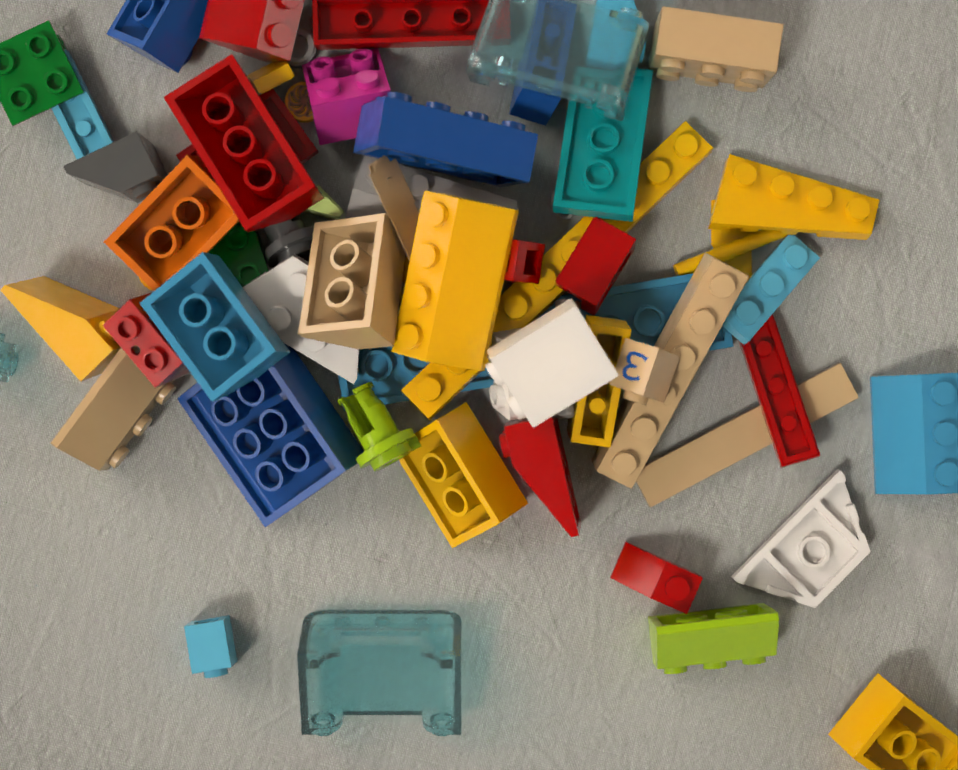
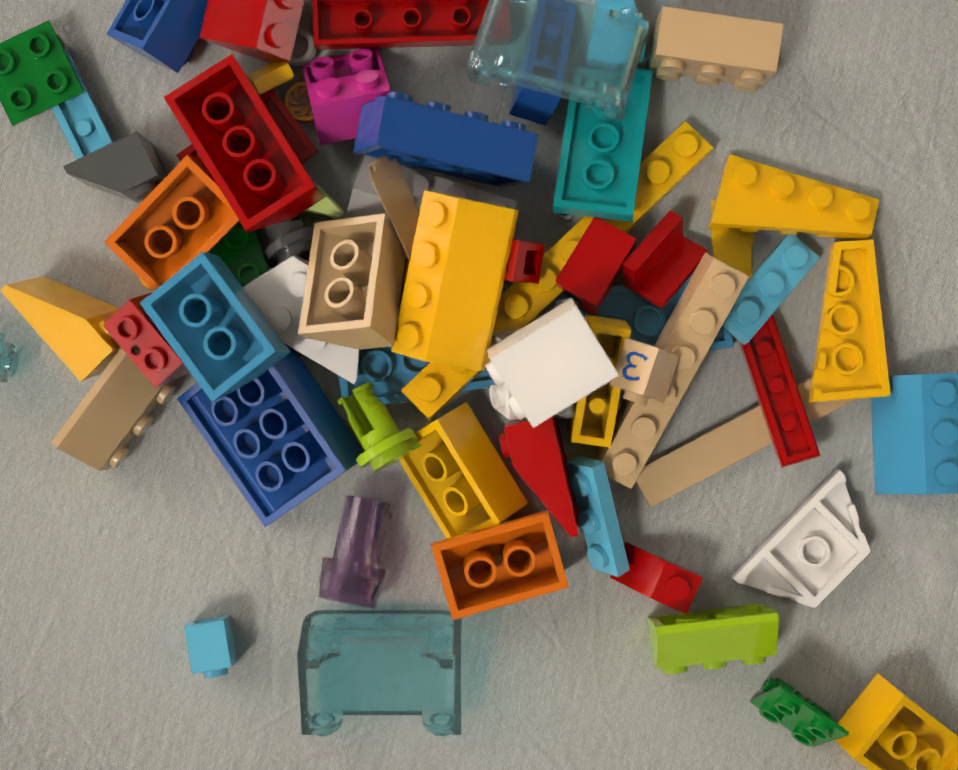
(353, 570): none -> clear purple piece
(499, 565): none -> orange slope
(597, 515): none -> medium azure plate
(662, 262): none -> red panel
(730, 250): yellow bar -> none
(807, 720): none -> green hinge
(850, 339): none -> yellow wing

